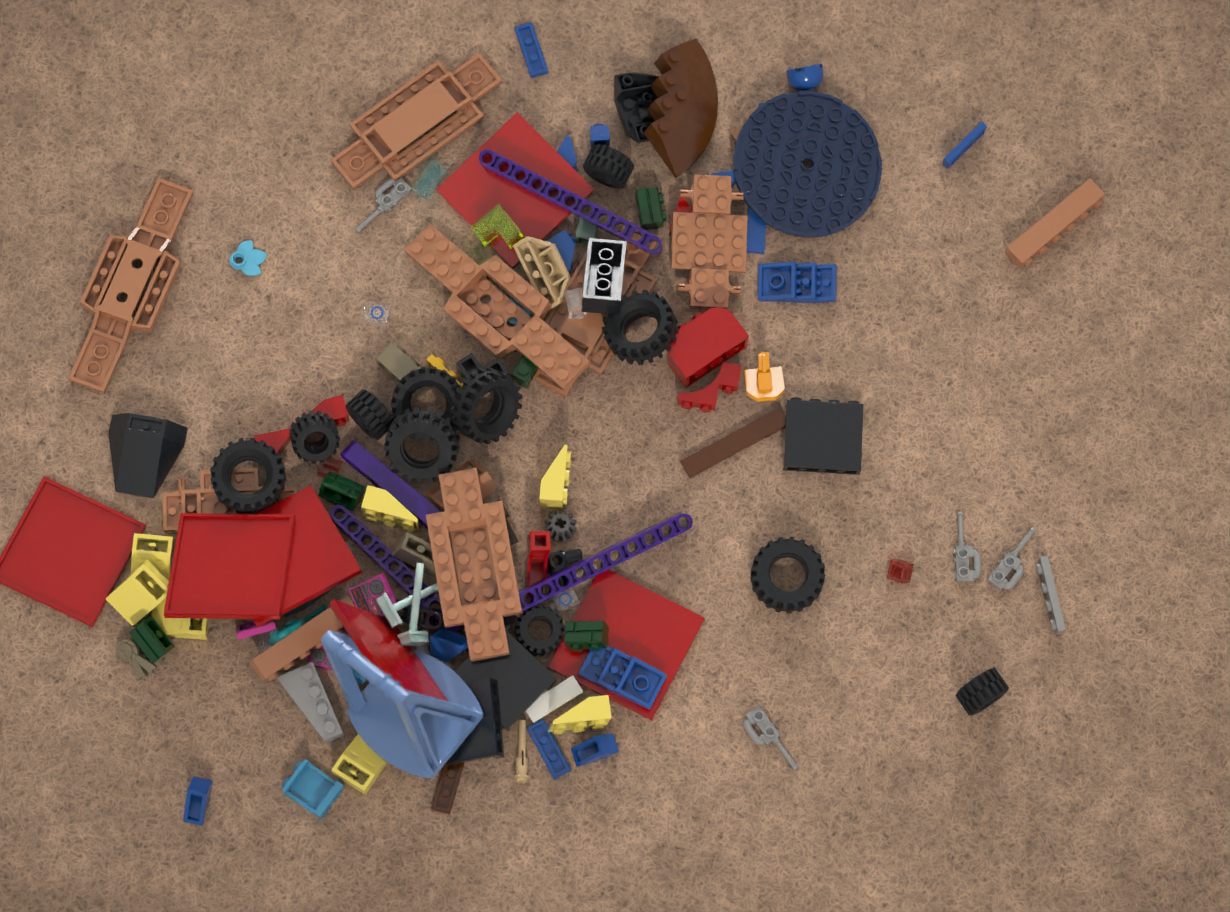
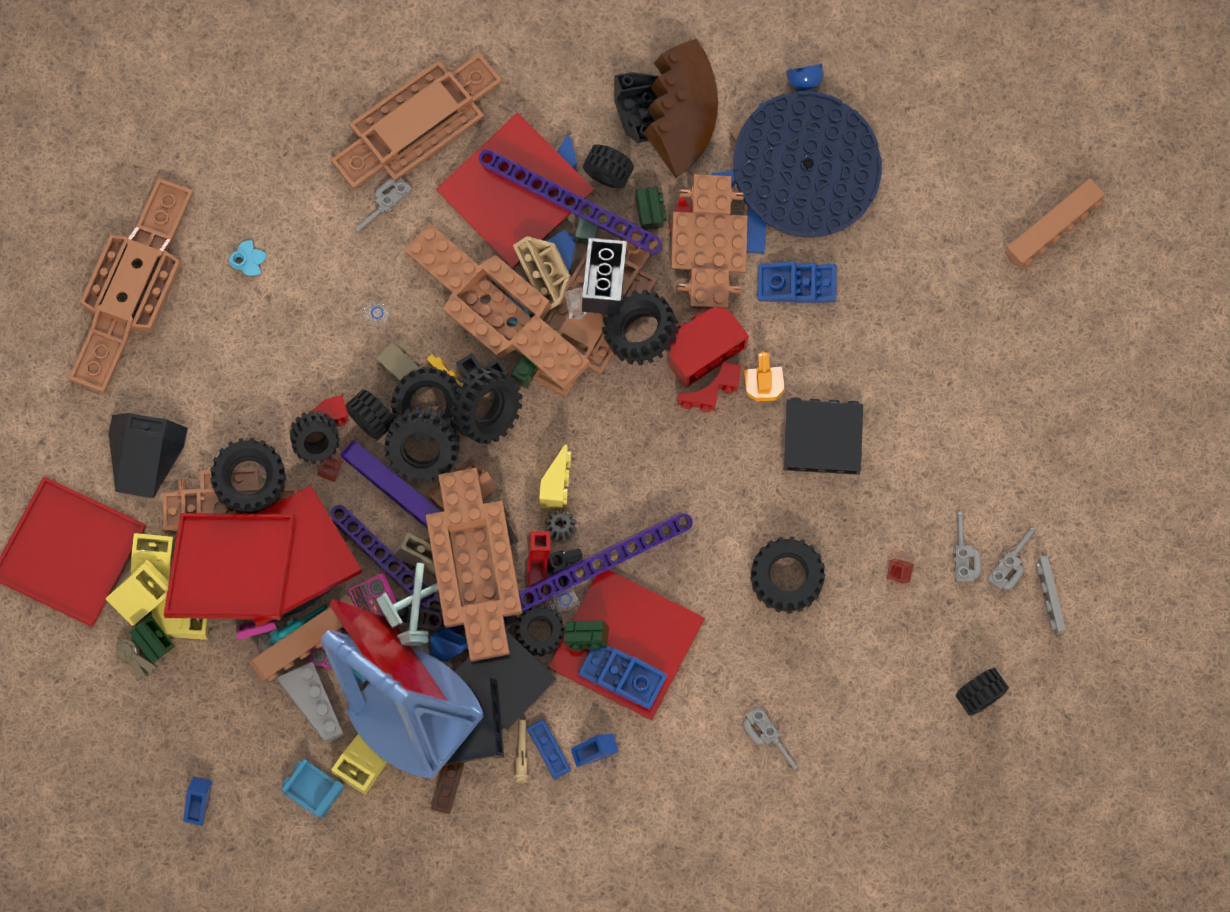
(276, 439): red slope -> none
(341, 491): dark green brick -> none
(382, 506): light yellow slope -> none
(429, 180): clear light blue tile -> none
(497, 223): clear neon green brick -> none
(531, 50): blue tile -> none
(554, 699): white tile -> none
(590, 713): light yellow slope -> none
(599, 135): blue slope -> none
(734, 443): reddish brown tile -> none
(964, 145): blue tile -> none

